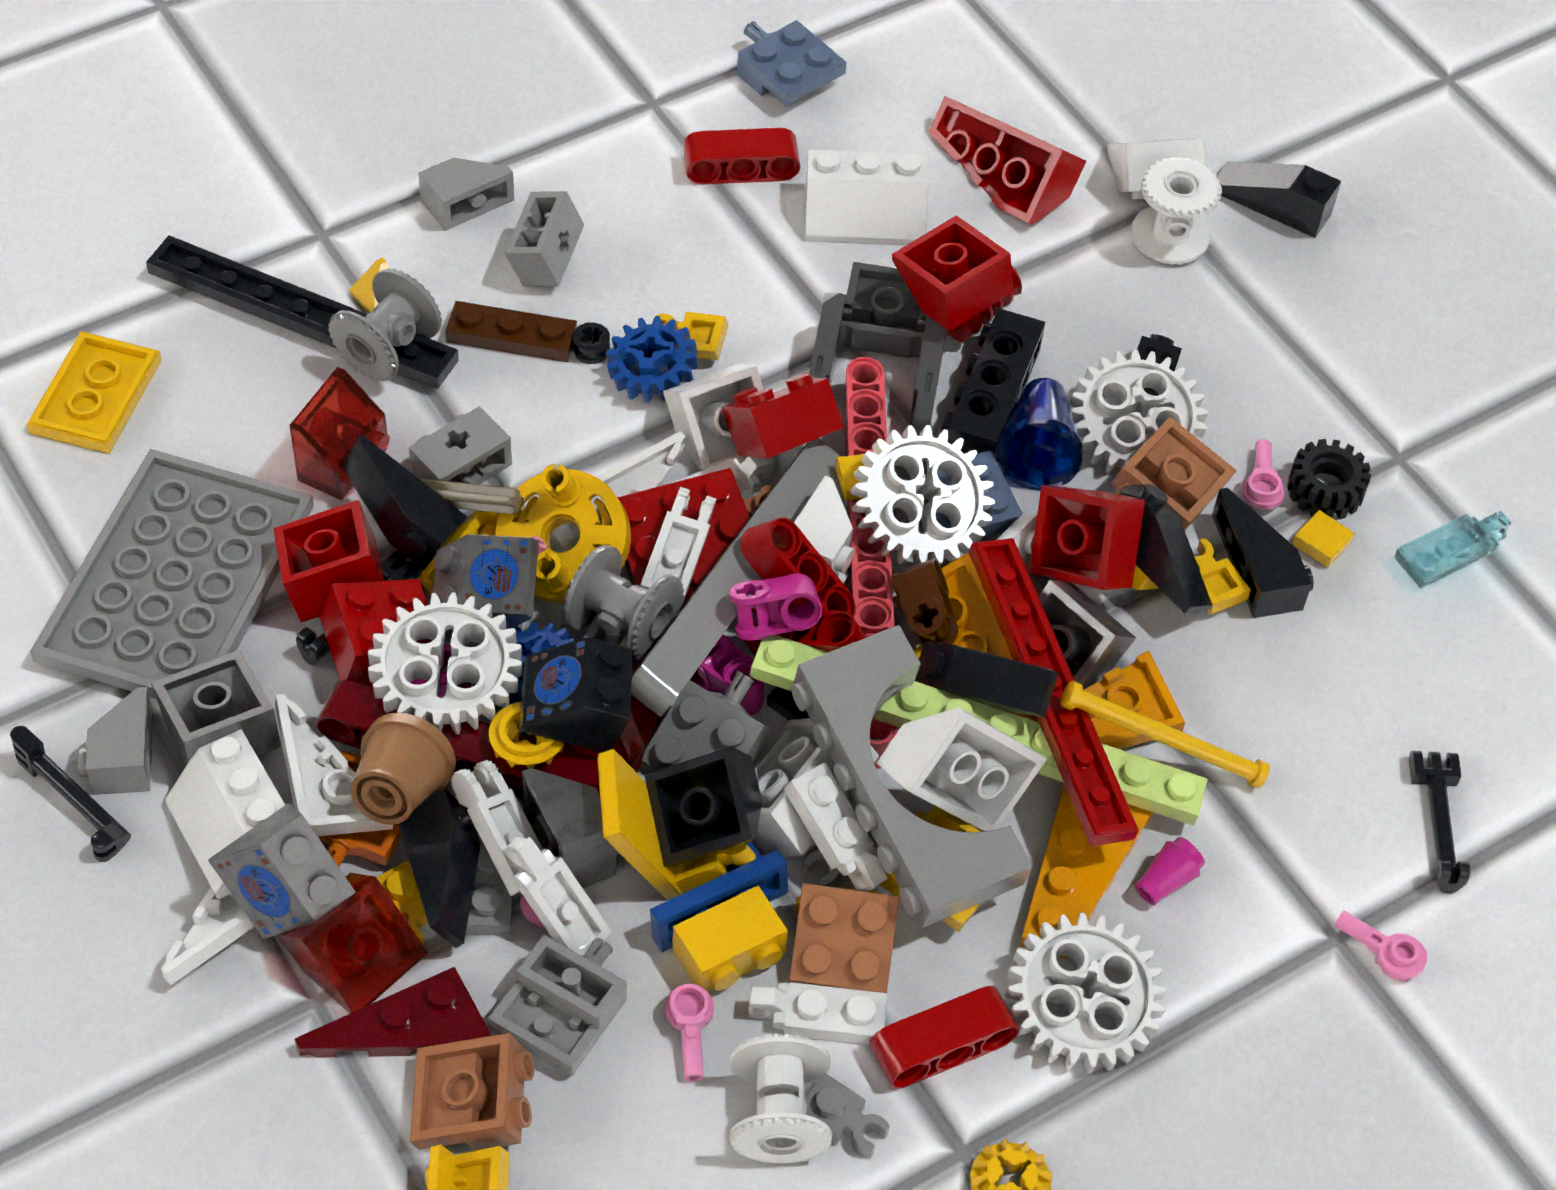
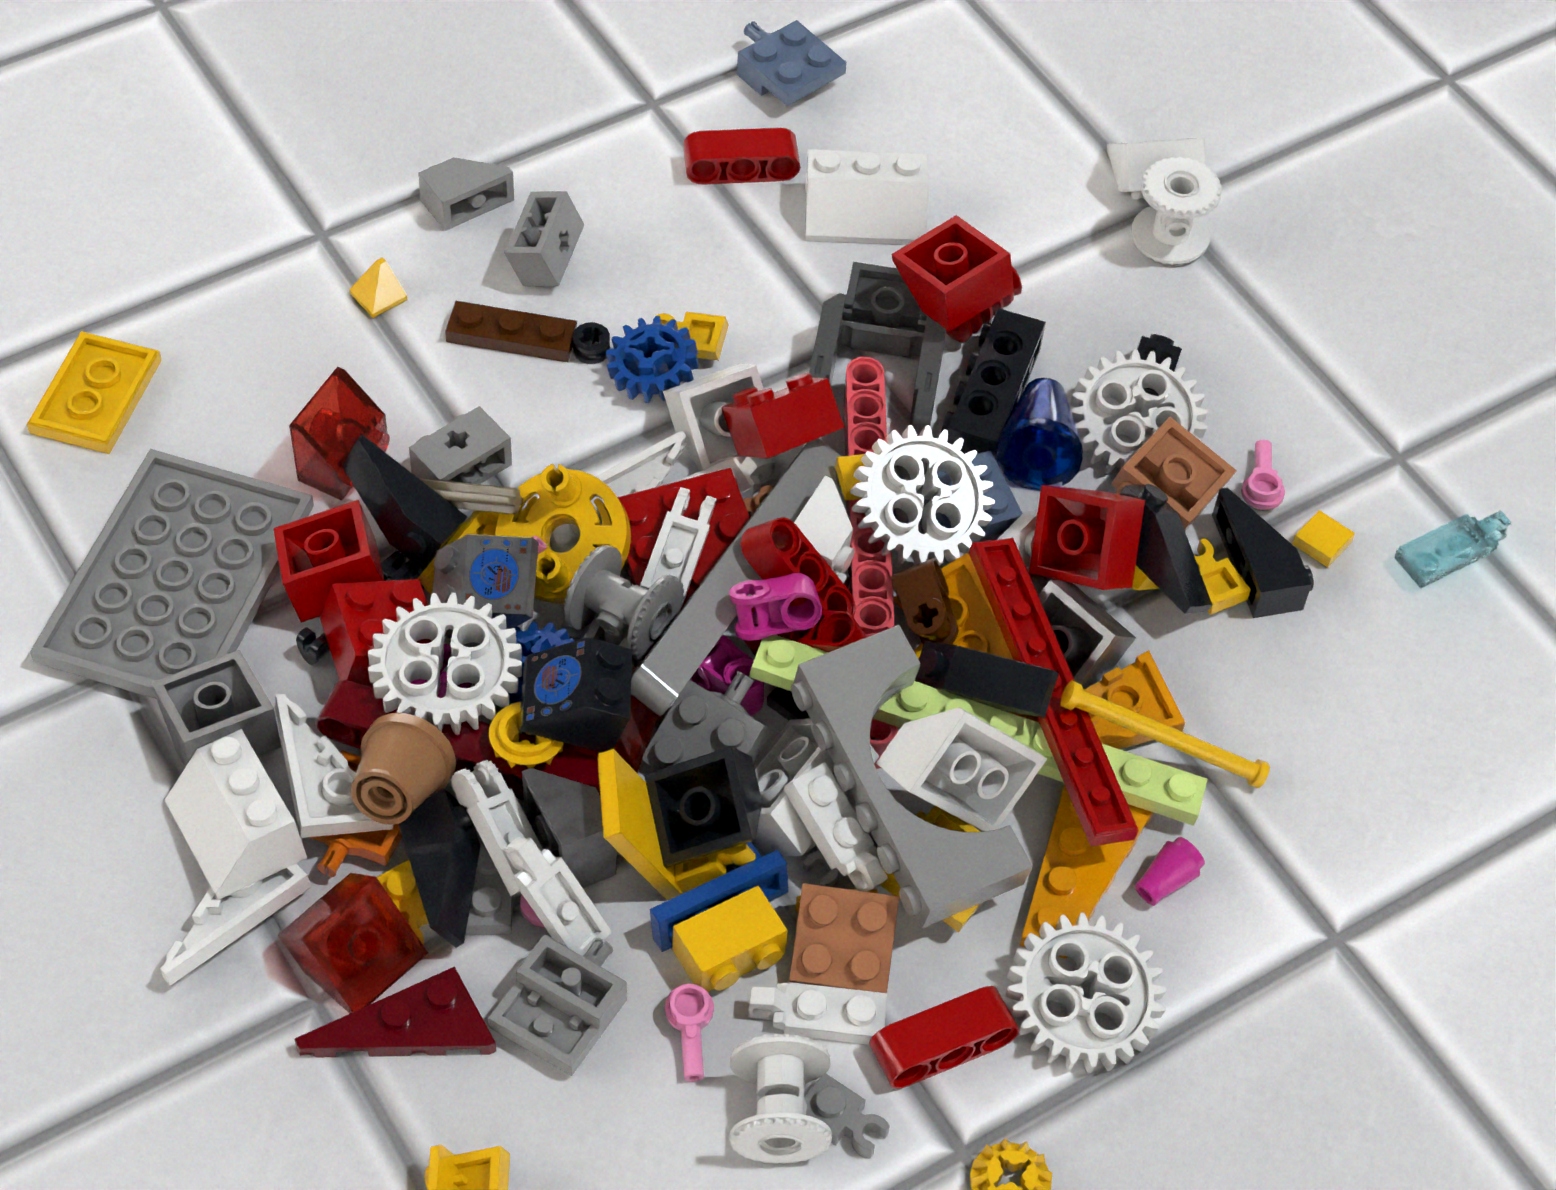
(32, 757): black hinge -> none
(120, 747): light grey slope -> none
(281, 874): flat silver slope -> none
(284, 304): black plate -> none
(401, 312): light grey hose -> none
(471, 1093): nougat plate -> none
(1011, 166): red wedge -> none
(1282, 192): black slope -> none
(1331, 461): black tyre -> none
(1398, 954): bright pink plate -> none
(1449, 874): black hinge -> none

